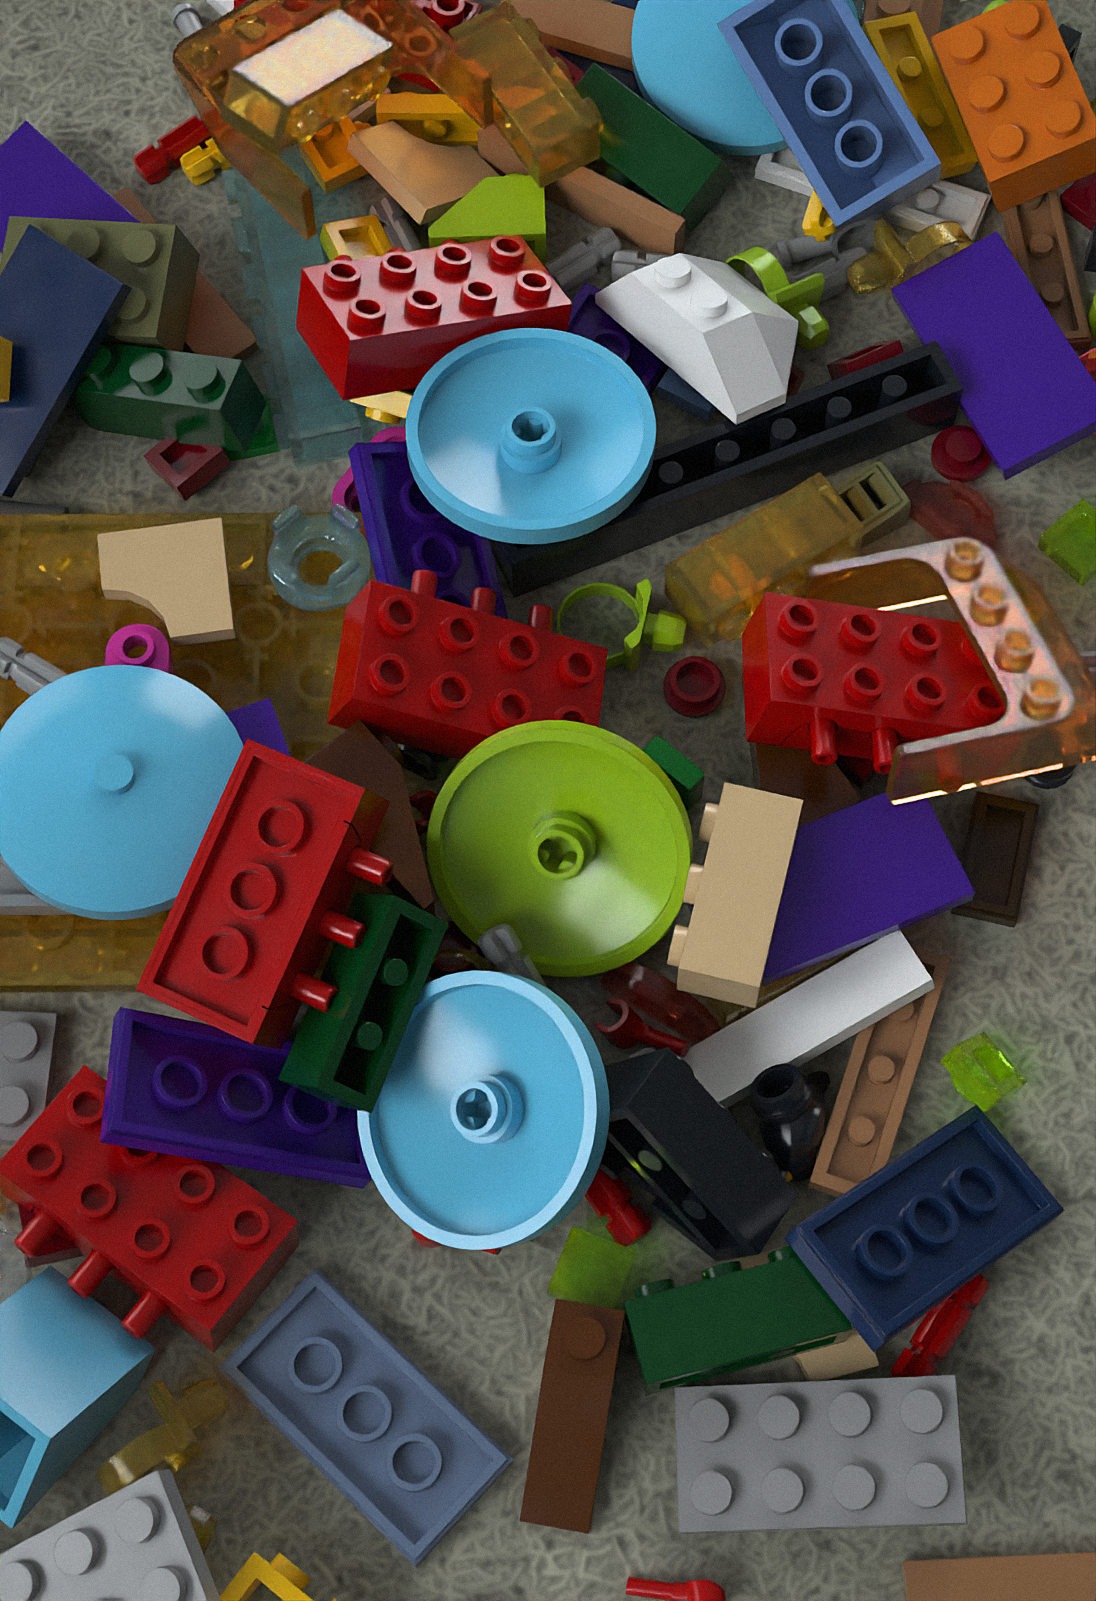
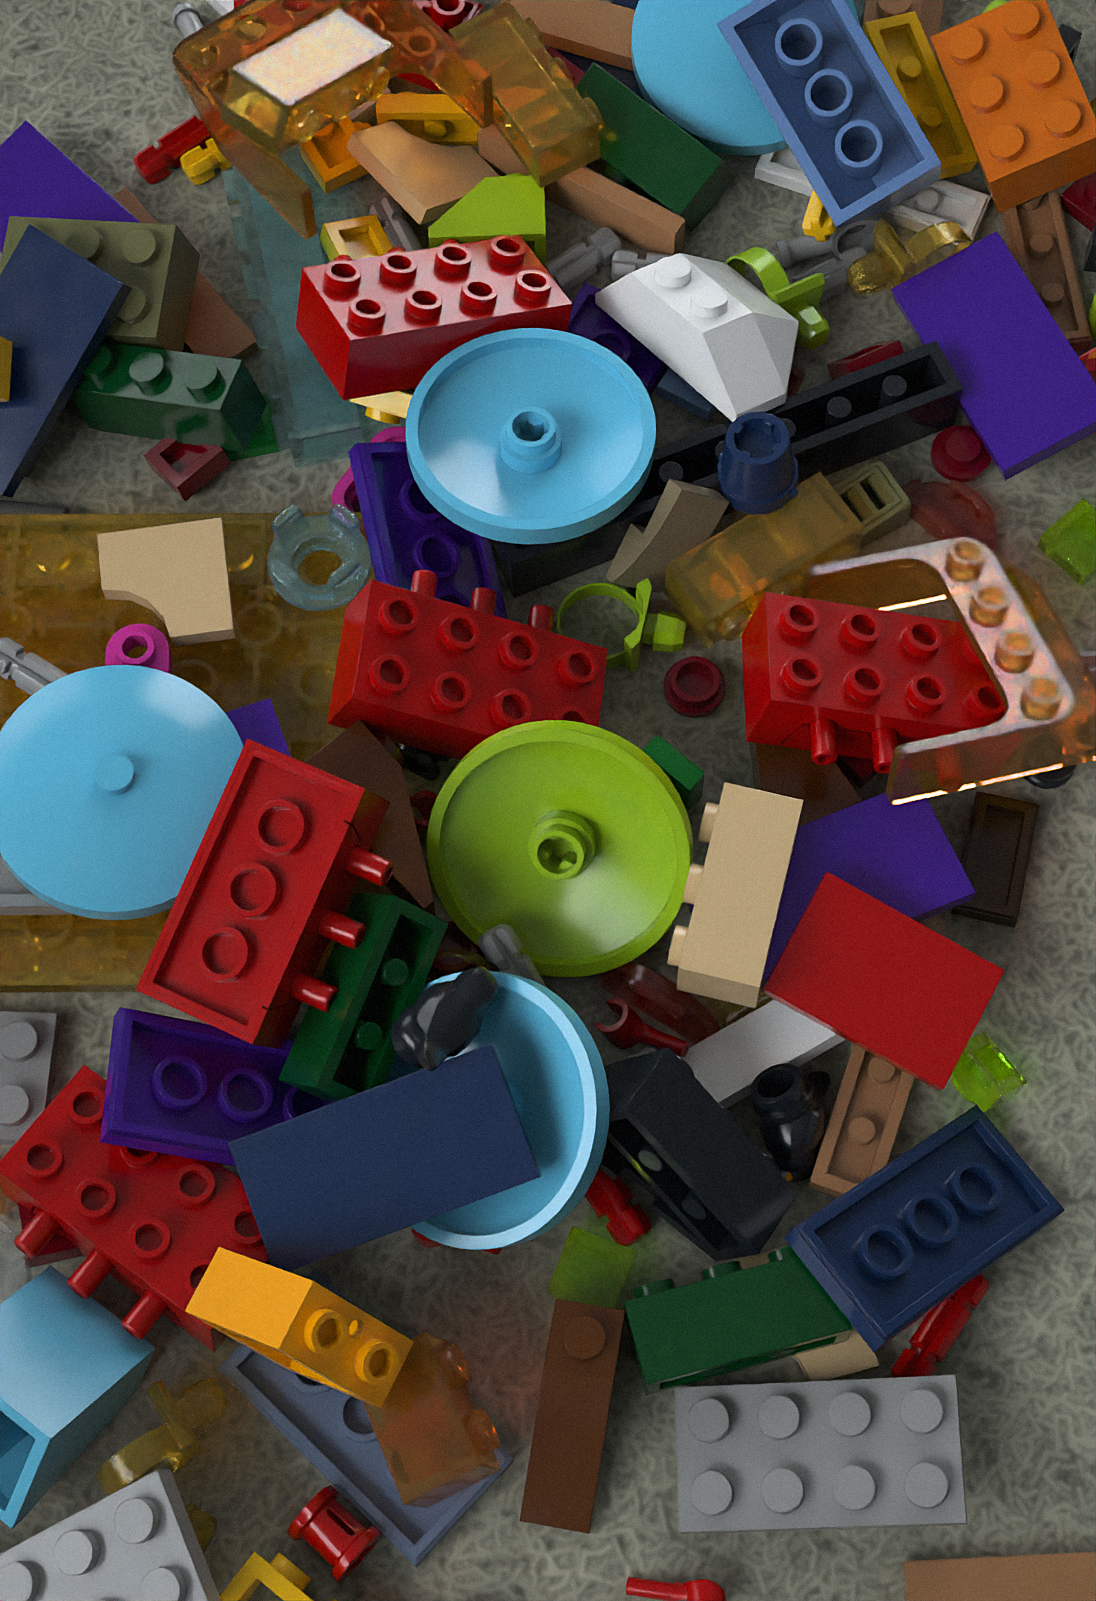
(300, 1326): none -> light orange window
(334, 1533): none -> red bush
(384, 1159): none -> dark blue tile
(431, 1427): none -> clear orange brick
(444, 1019): none -> black animal
(678, 524): none -> dark tan slope
(758, 464): none -> dark blue piece
(883, 981): none -> red tile

